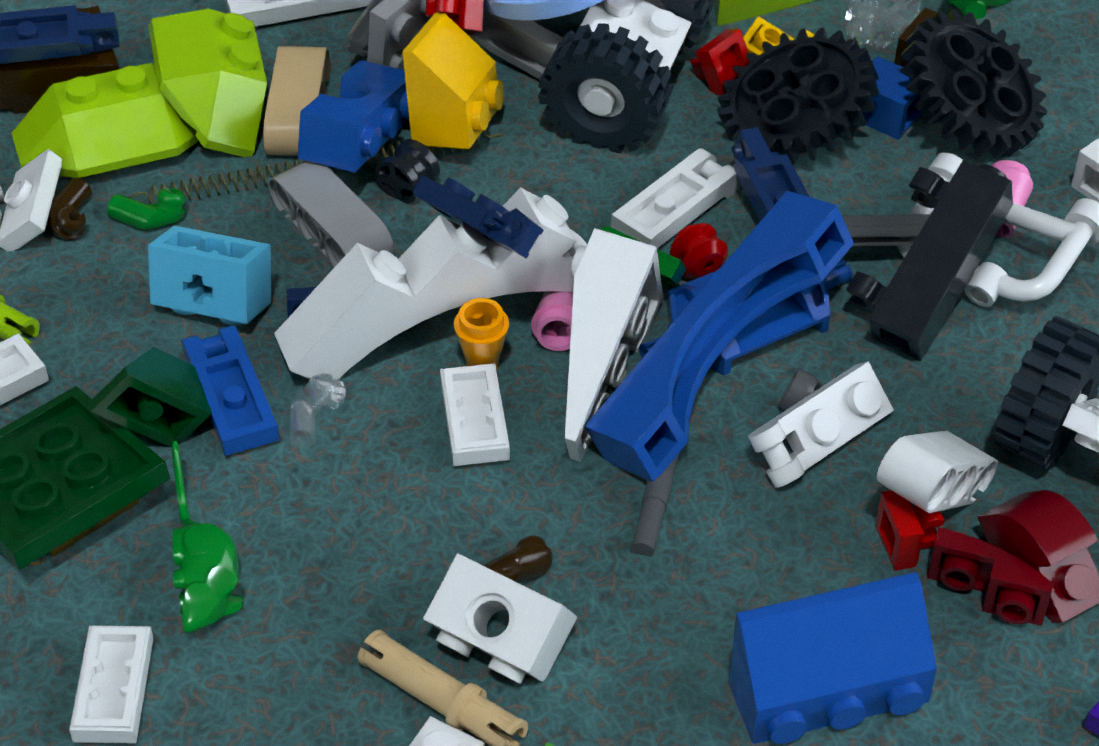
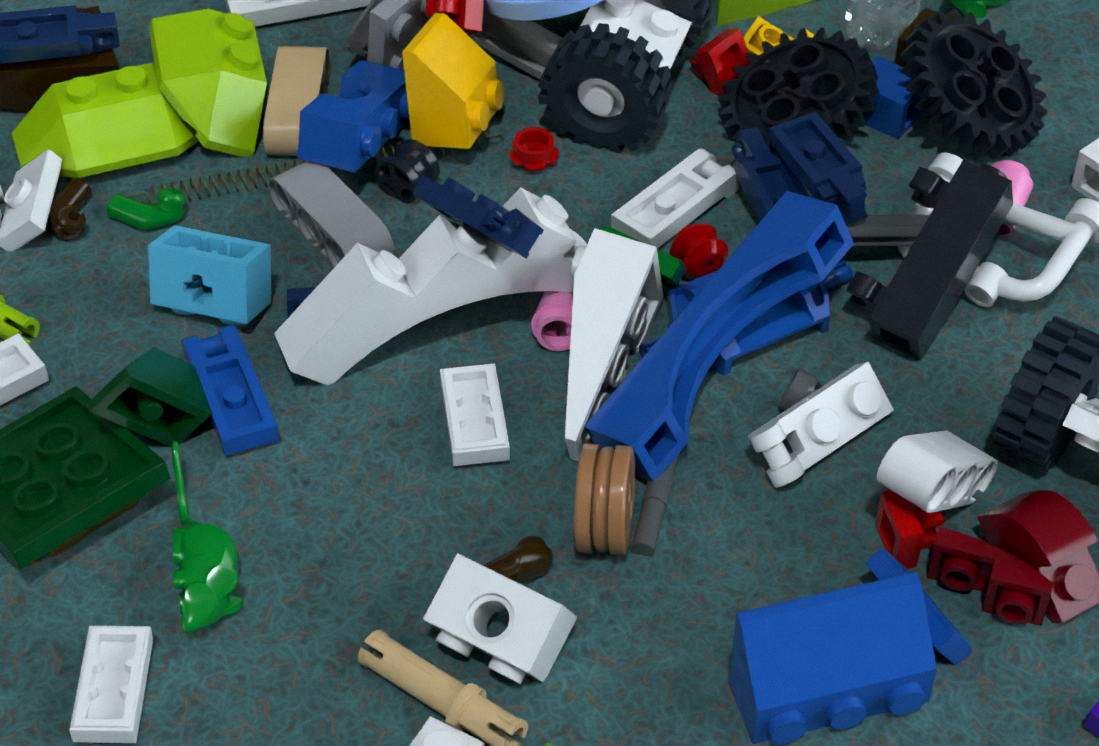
(306, 404): clear arm -> none
(481, 331): light orange cone -> none
(533, 149): none -> red plate
(604, 499): none -> medium nougat head
(822, 163): none -> dark blue hinge
(943, 633): none -> blue tile

